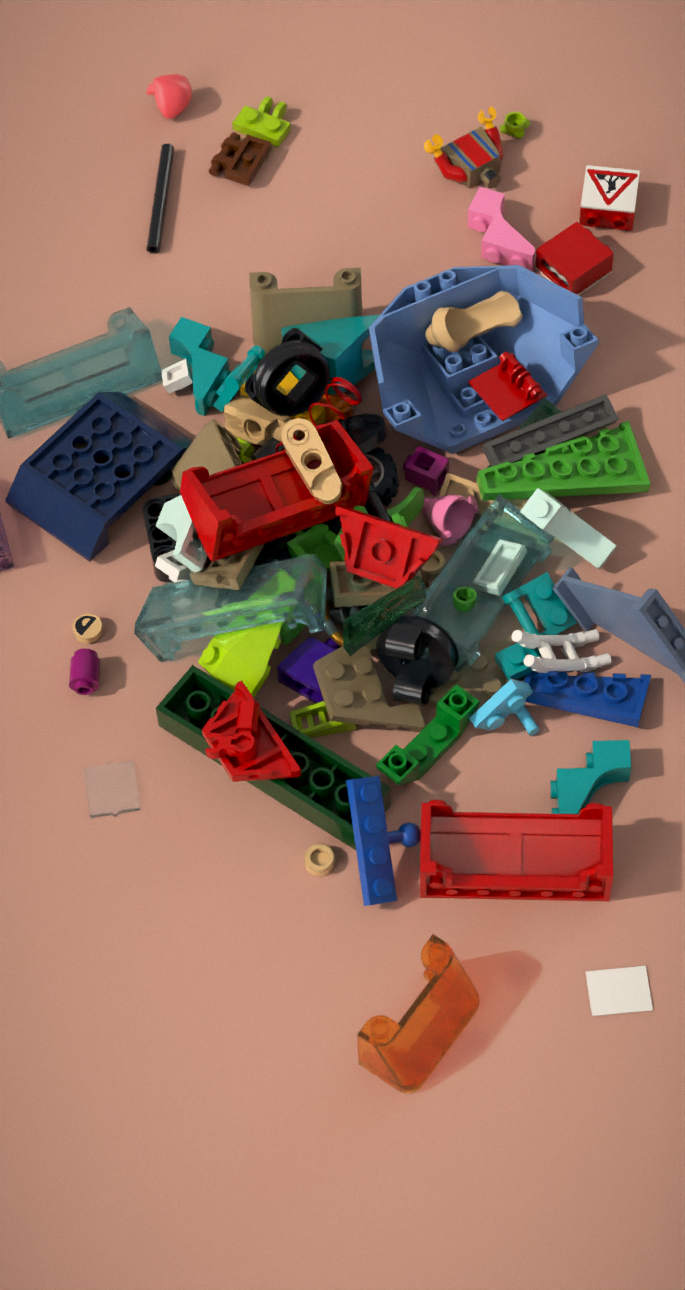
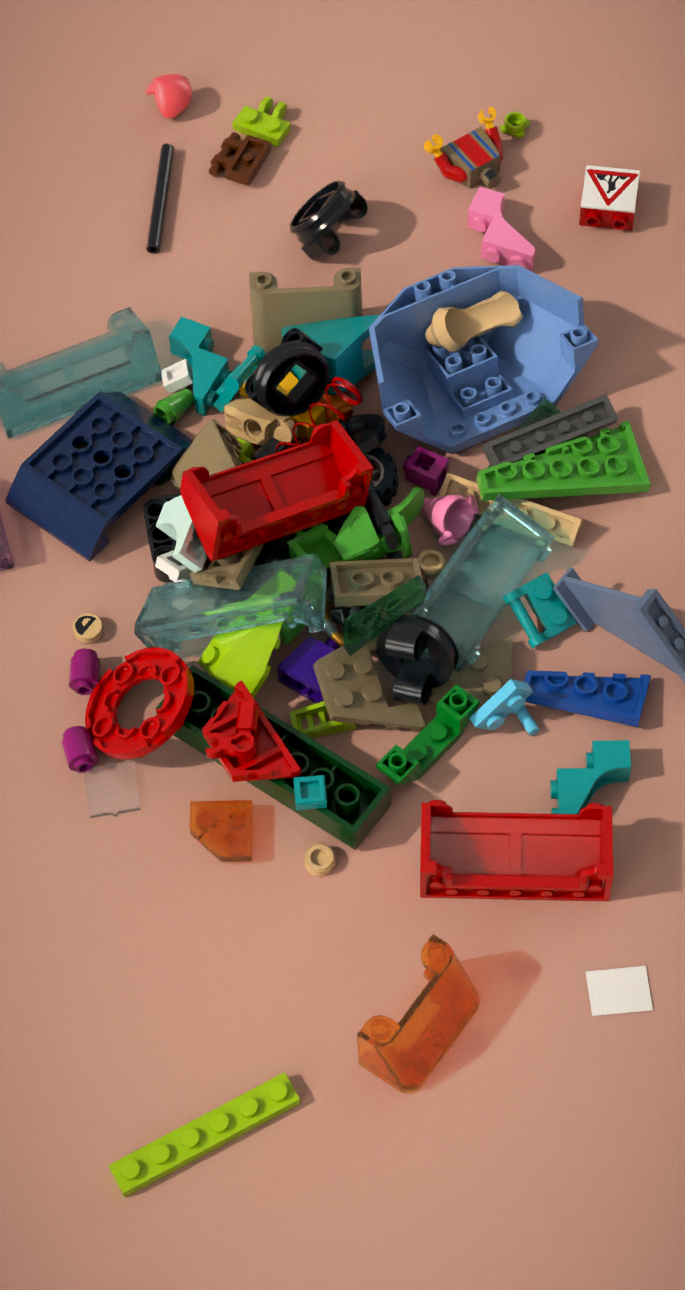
(79, 749): none -> magenta brick
(104, 702): none -> red plate
(174, 406): none -> bright green cone
(204, 1134): none -> lime plate
(224, 828): none -> clear orange plate
(310, 792): none -> teal tile
(322, 211): none -> black piece
(323, 481): tan piece -> none
(373, 840): blue plate -> none
(383, 548): red wing -> none
(464, 599): bright green hinge -> none
(499, 567): light aqua tile -> none
(507, 387): red hinge -> none
(512, 661): teal bracket -> none
(567, 643): white piece -> none
(568, 528): light aqua arch -> none
(574, 259): red piece -> none

